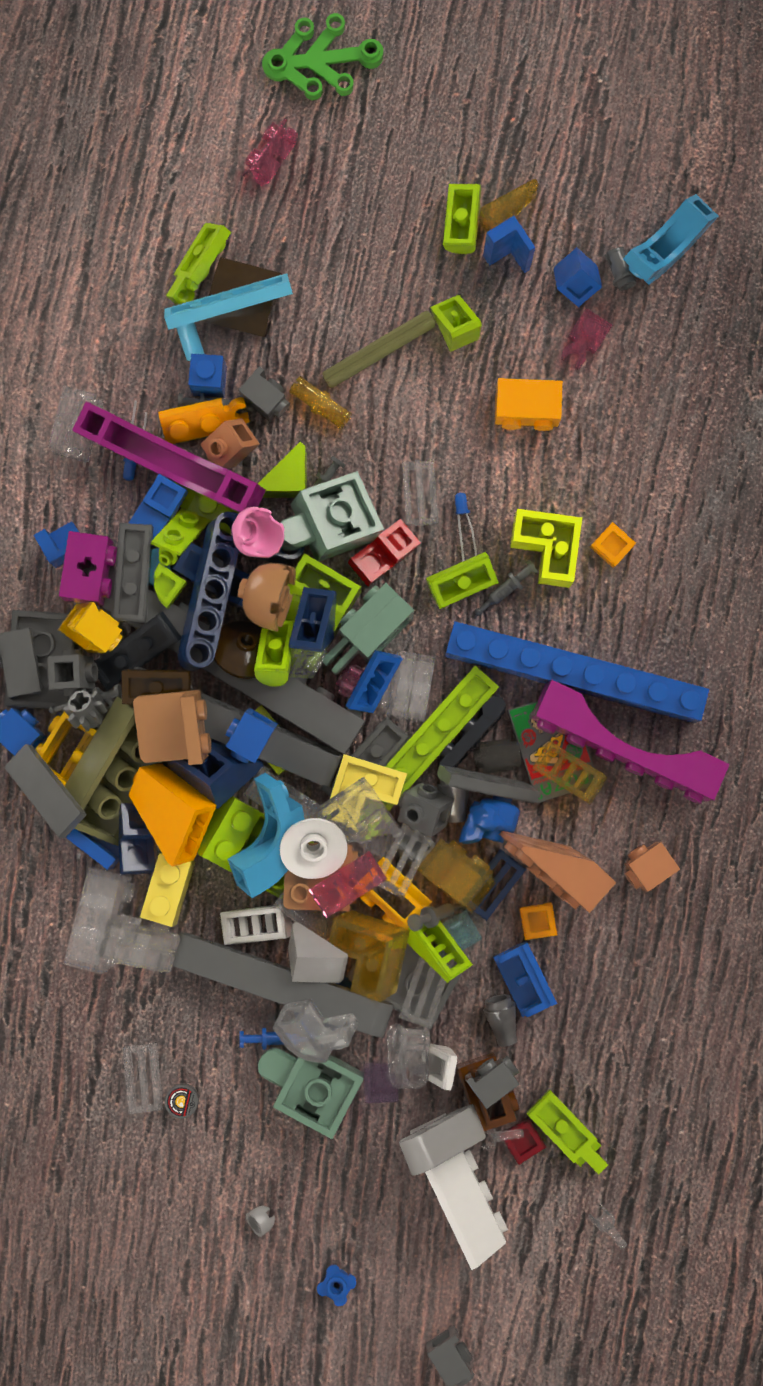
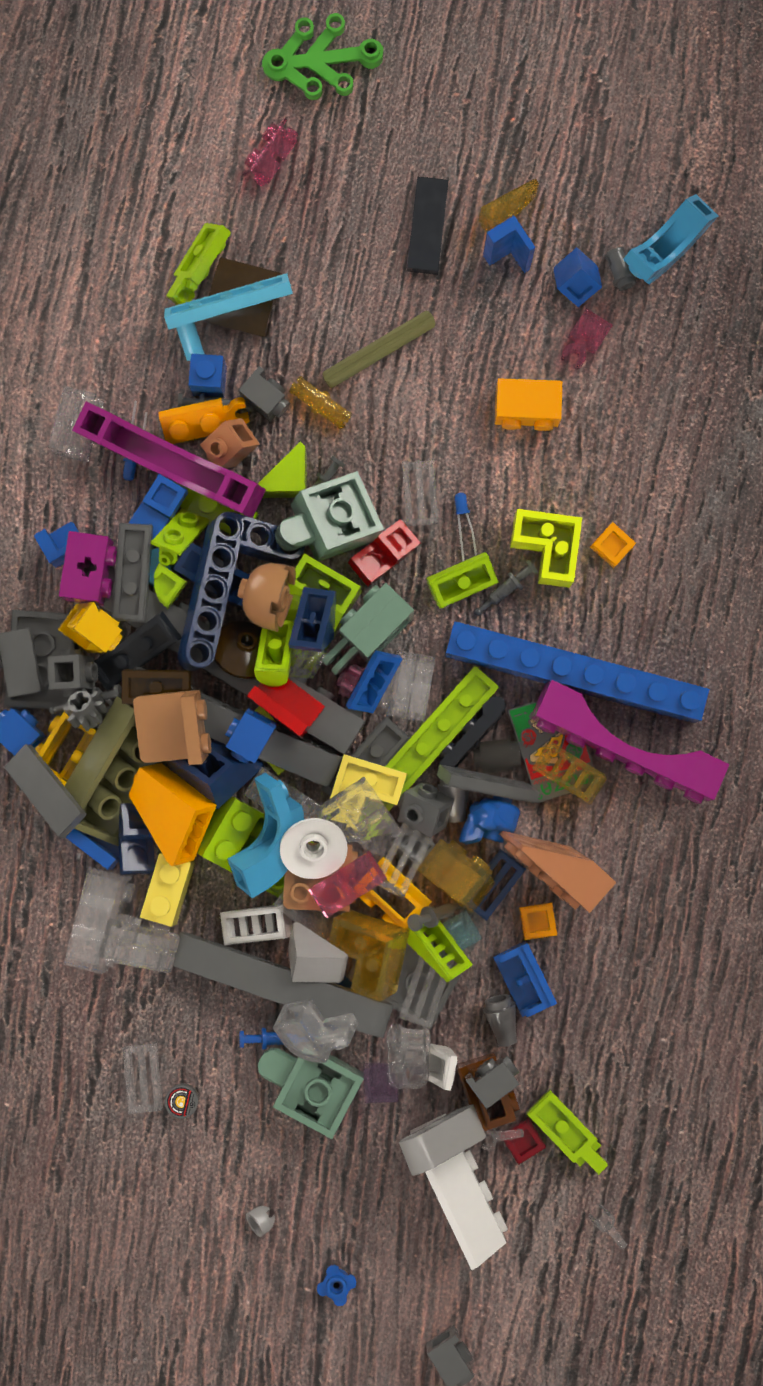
(257, 533): bright pink hair -> none
(288, 705): none -> red panel
(427, 225): none -> black tile
(456, 322): lime slope -> none
(462, 218): lime brick -> none
(649, 866): nougat brick -> none

